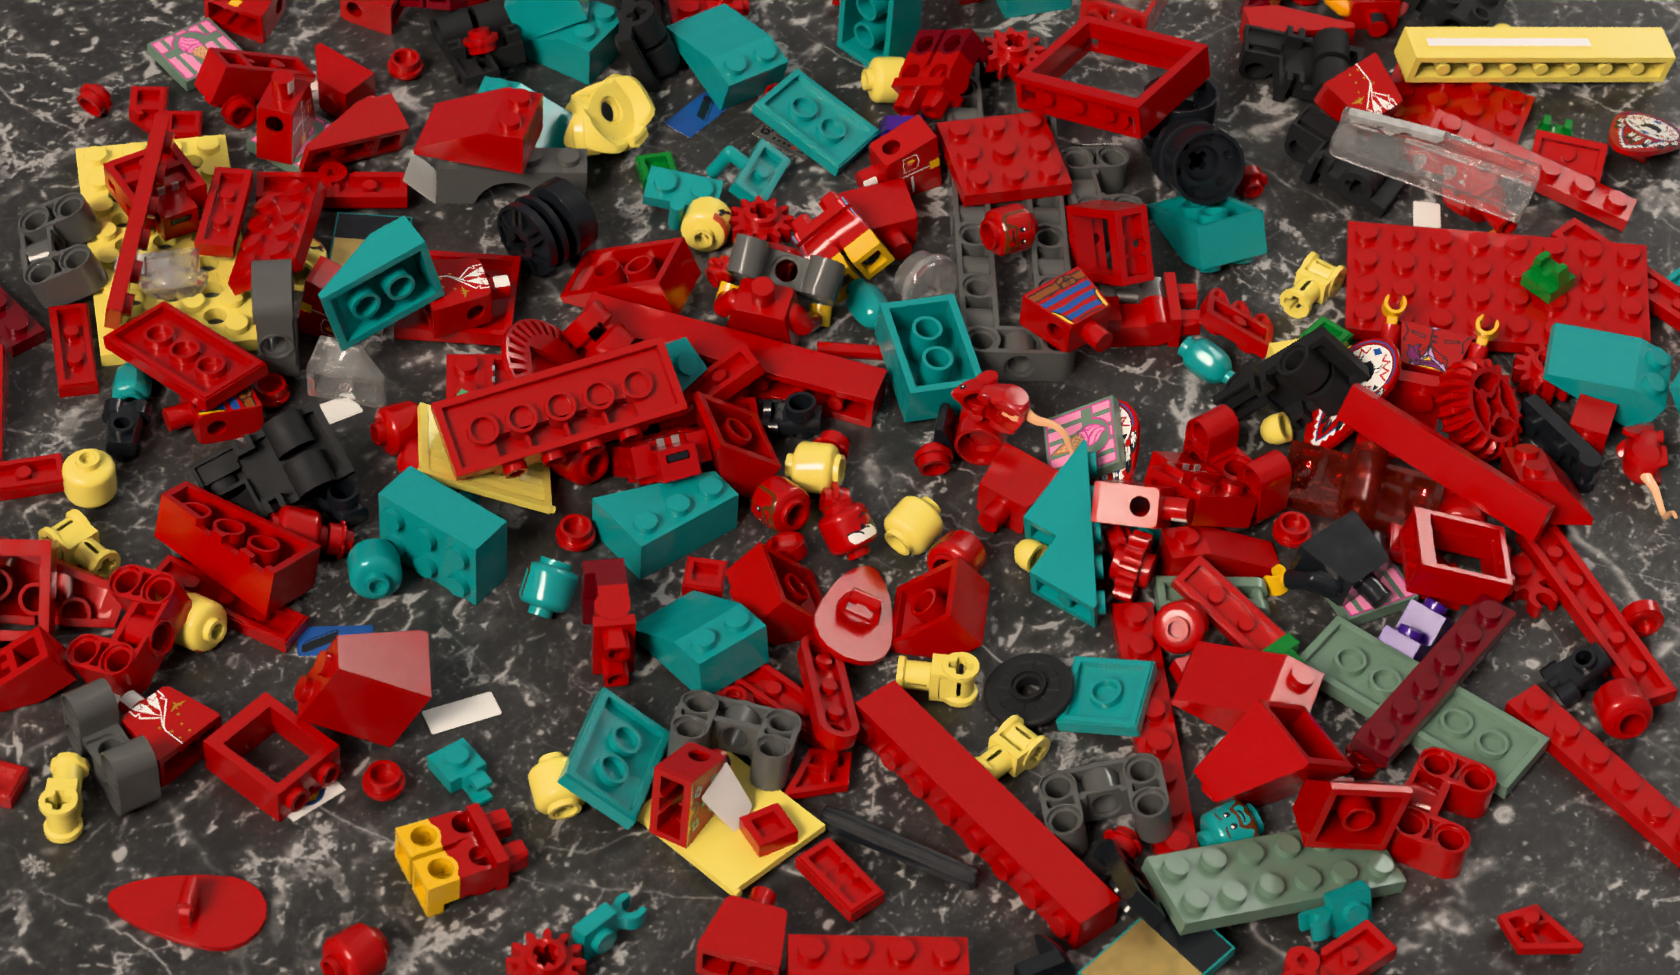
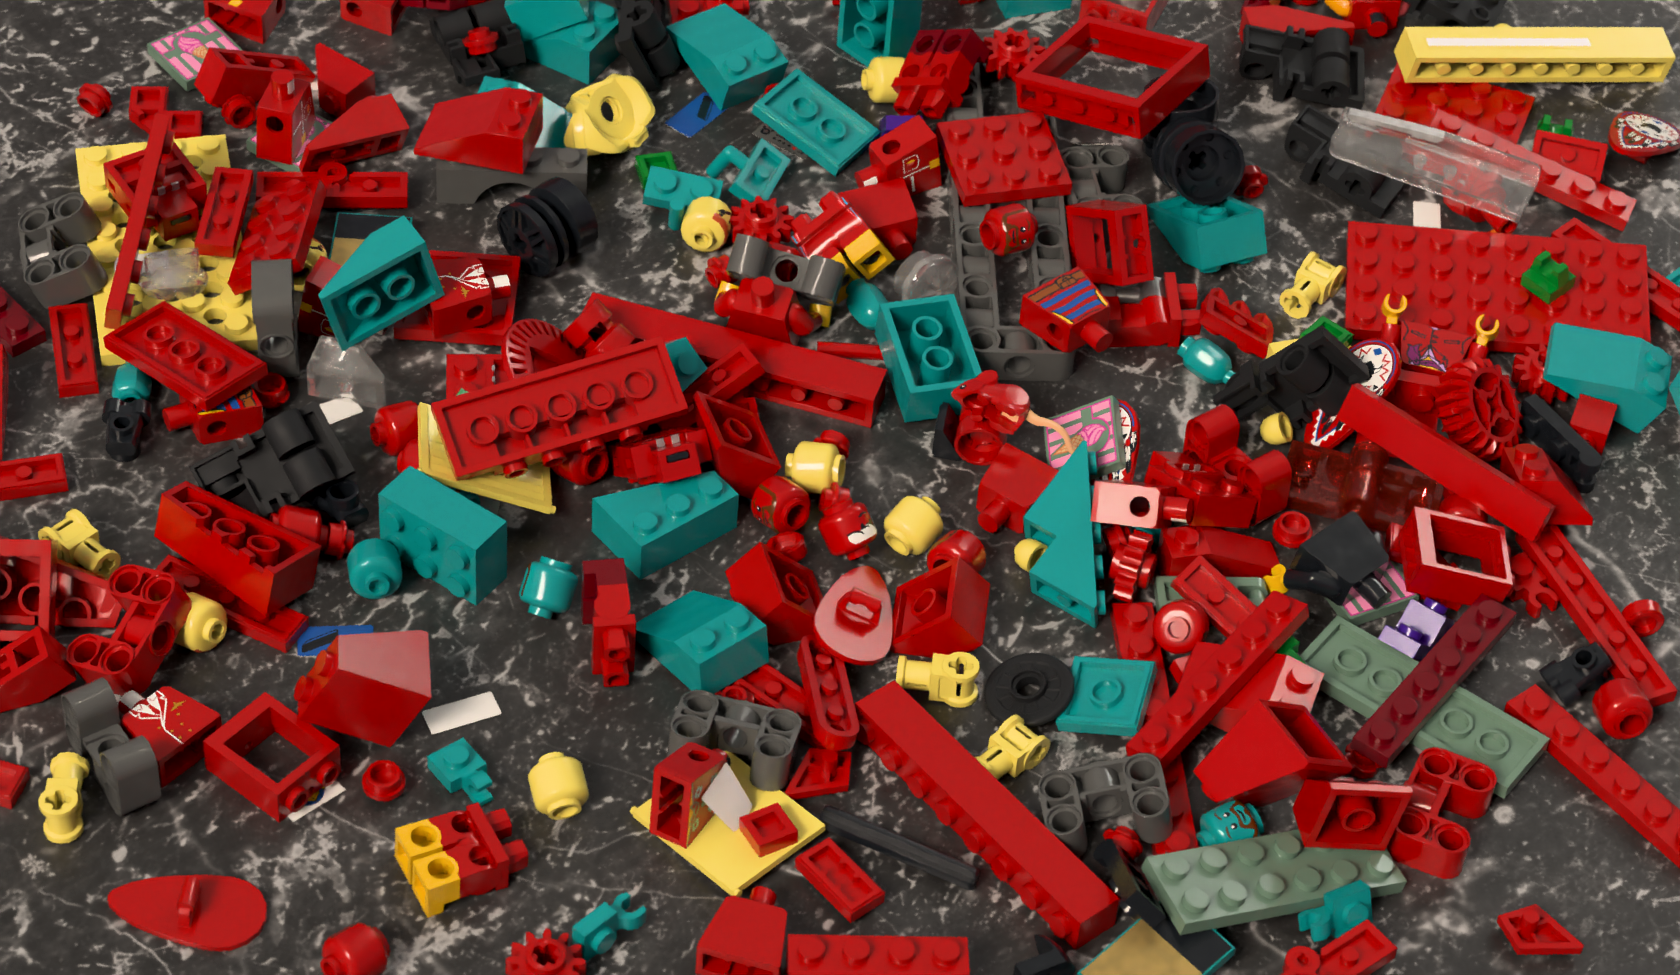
(89, 478): light yellow head -> none
(405, 64): red plate -> none
(421, 177): white sticker -> none
(575, 533): red plate -> none
(614, 758): teal tile -> none
(644, 273): red slope -> none
(704, 576): red tile -> none
(795, 416): black plate -> none
(933, 459): red plate -> none
(1219, 678): none -> red plate
(1361, 87): red torso -> none
(1643, 459): red animal -> none

